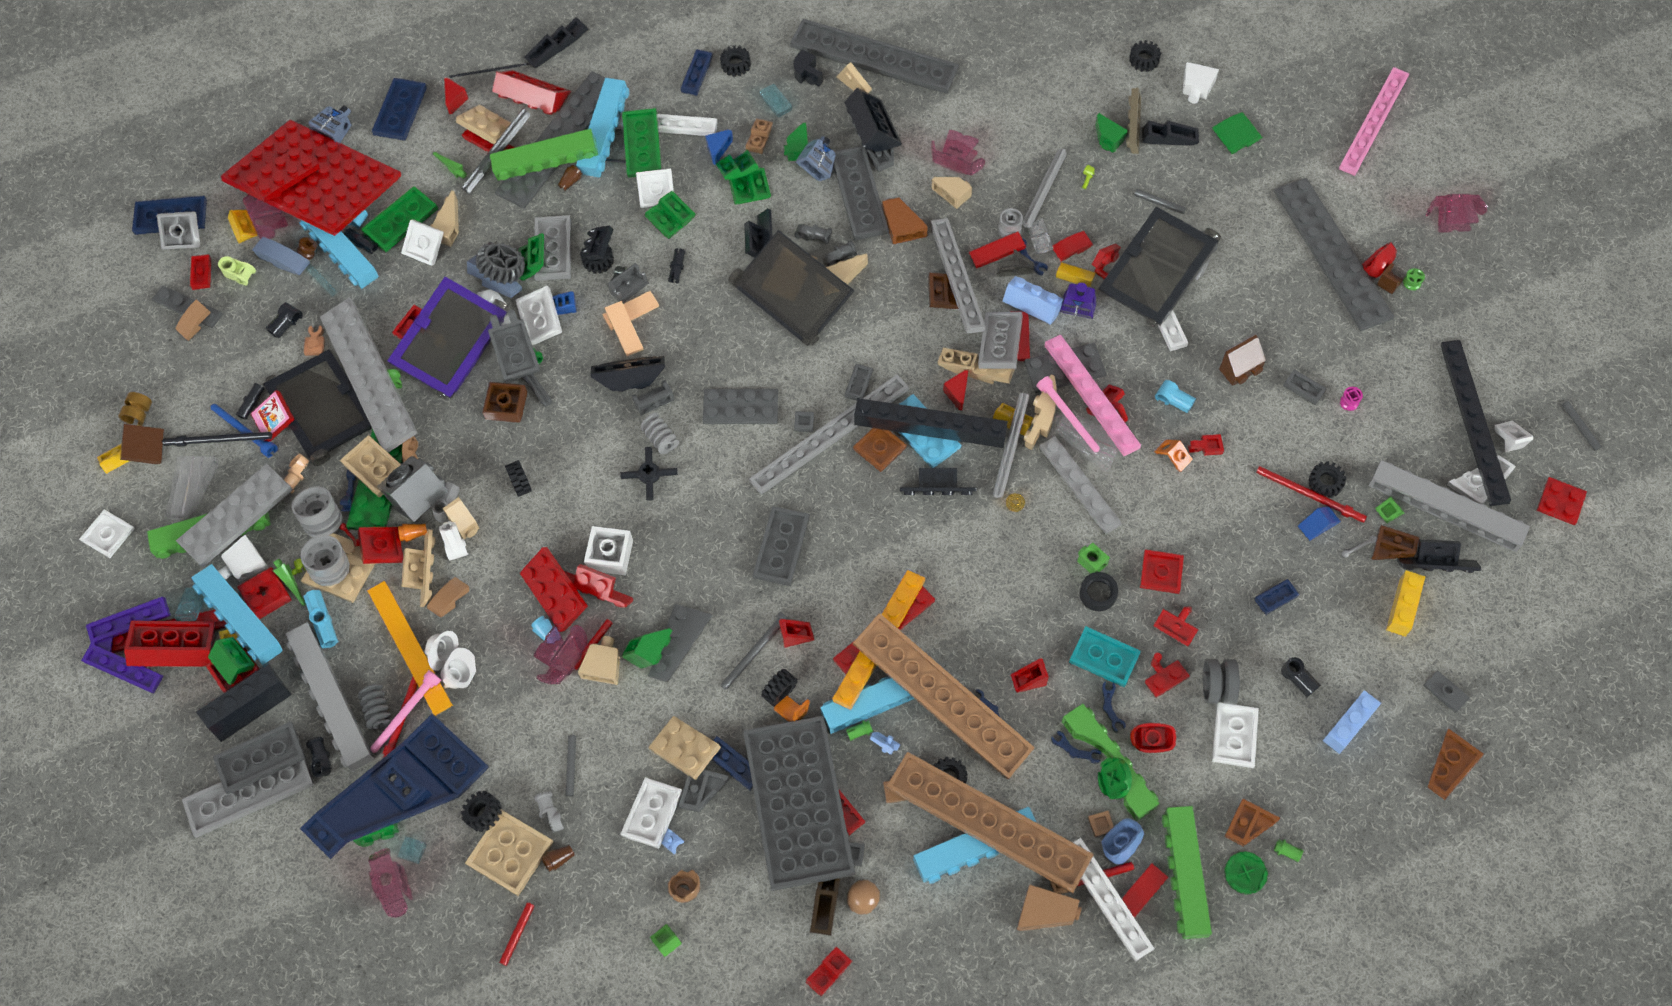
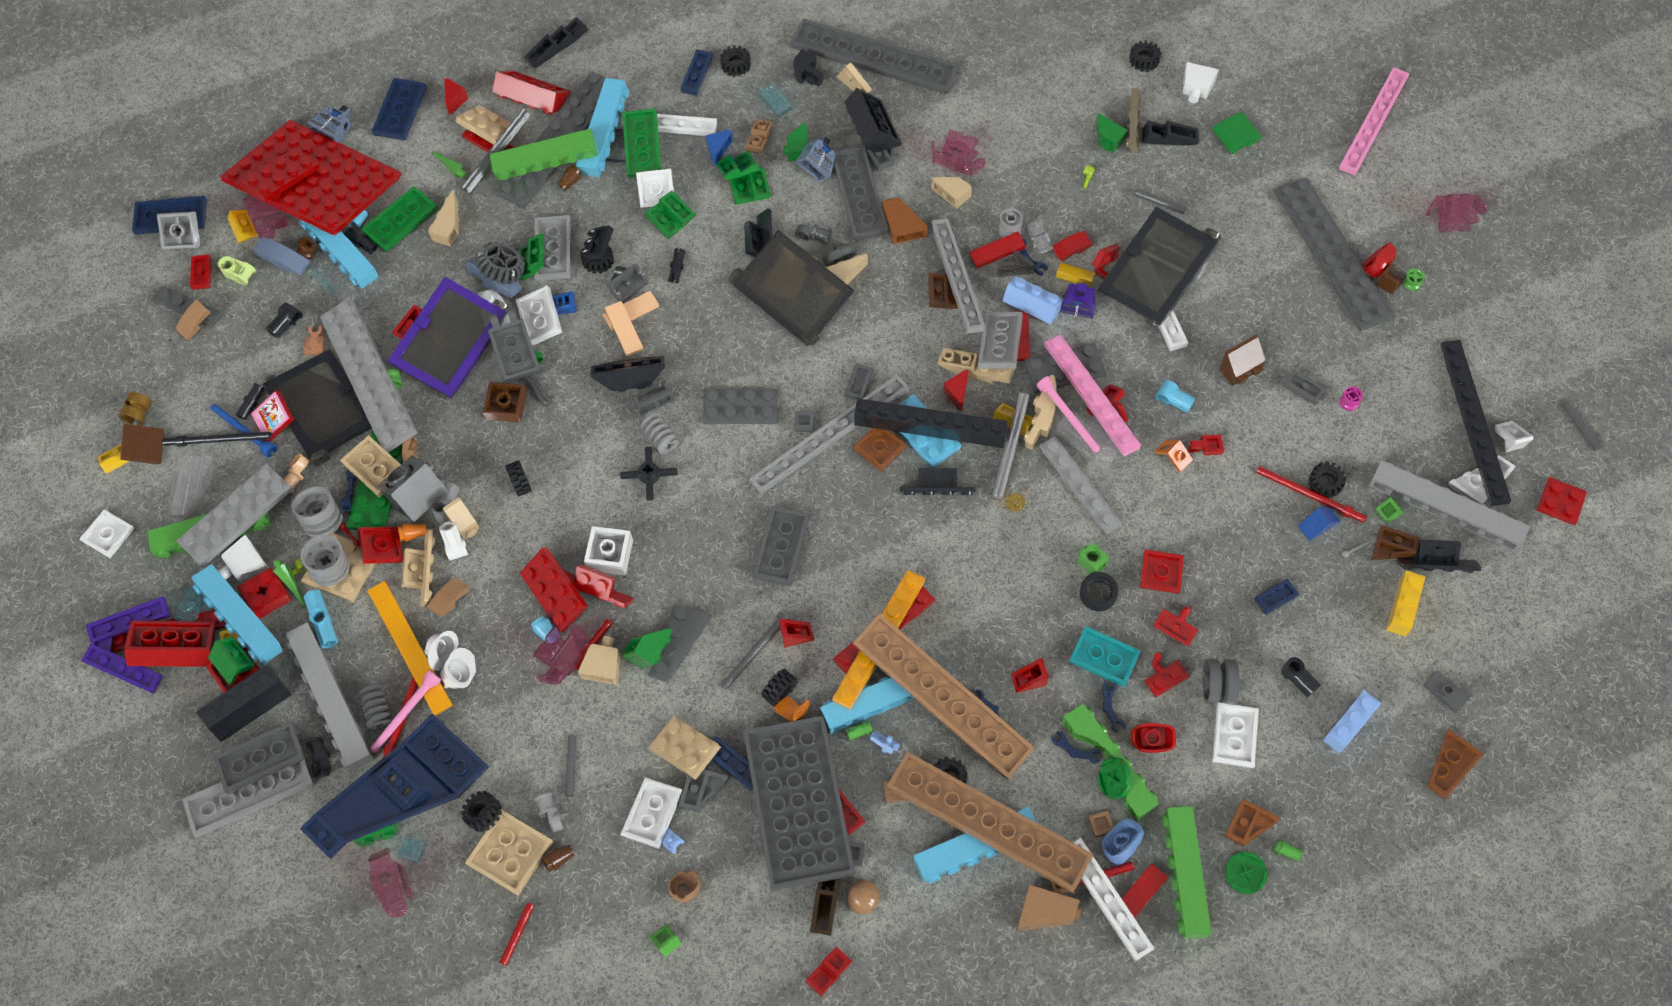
(422, 242): white tile -> none
(489, 70): black piece -> none
(1044, 188): light grey axle -> none

